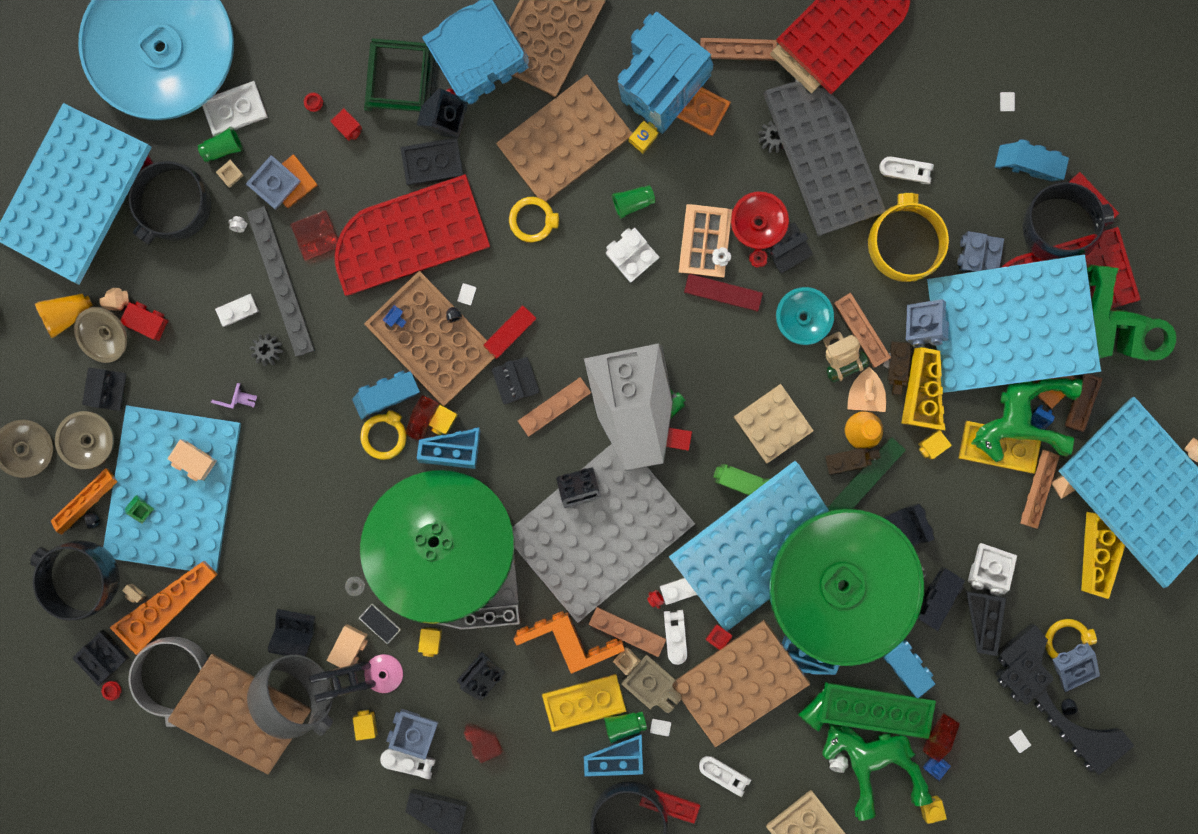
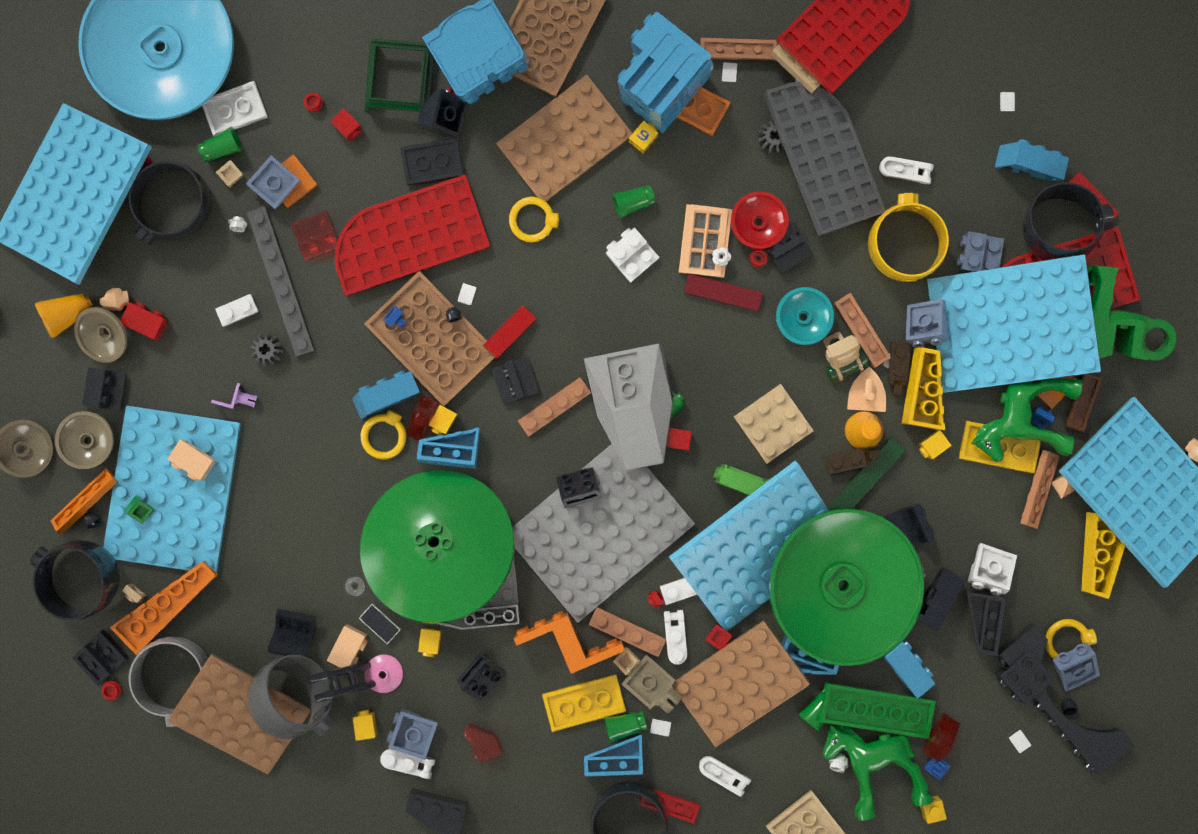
(729, 72): none -> white sticker

